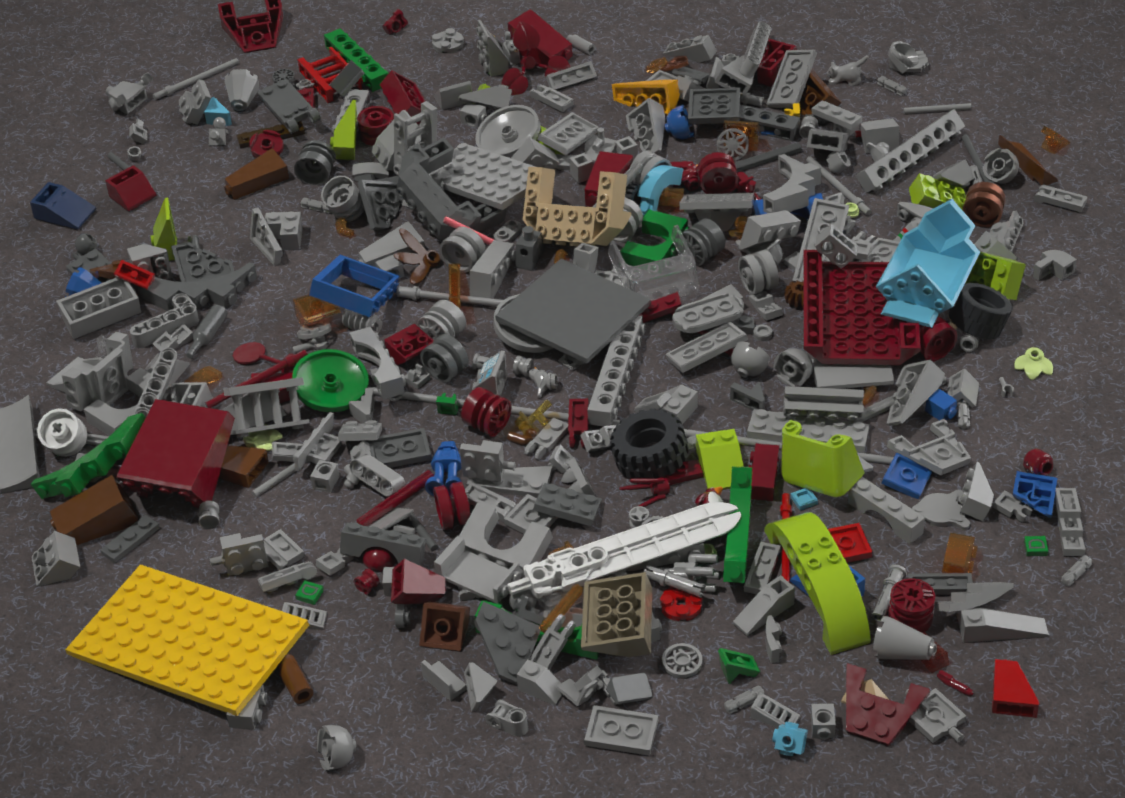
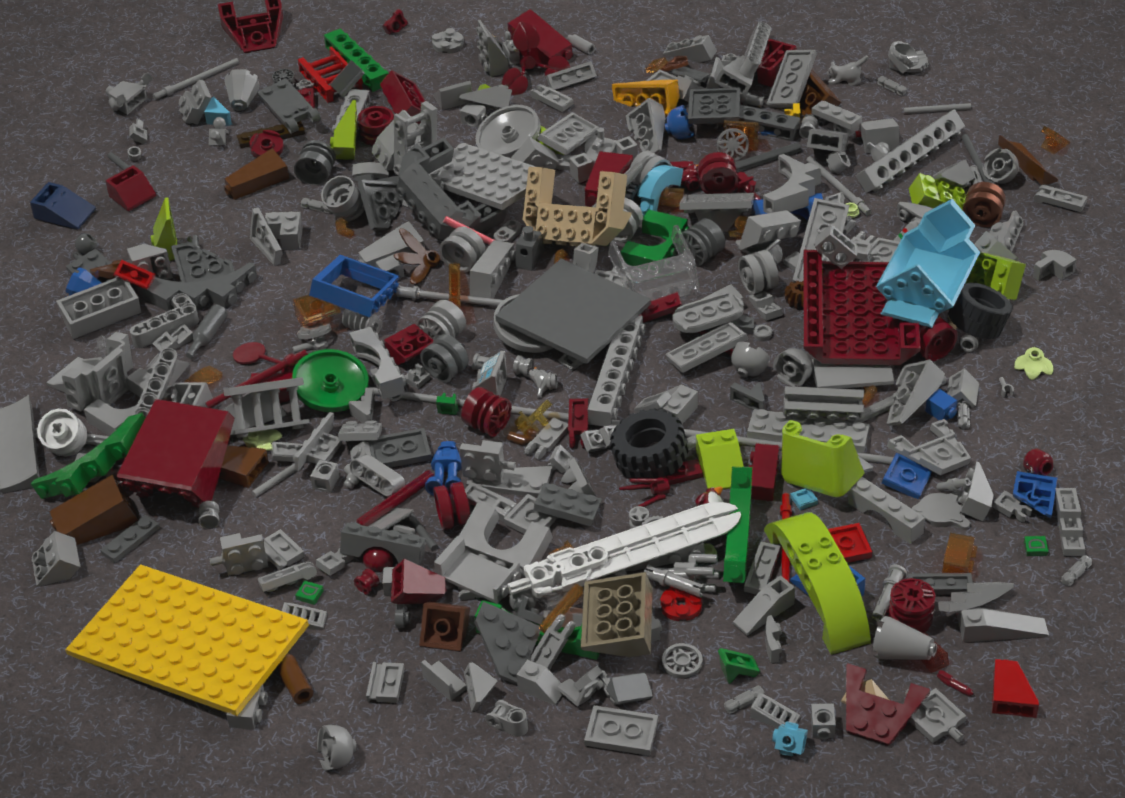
(385, 682): none -> light grey plate
(953, 484): none -> light grey bar

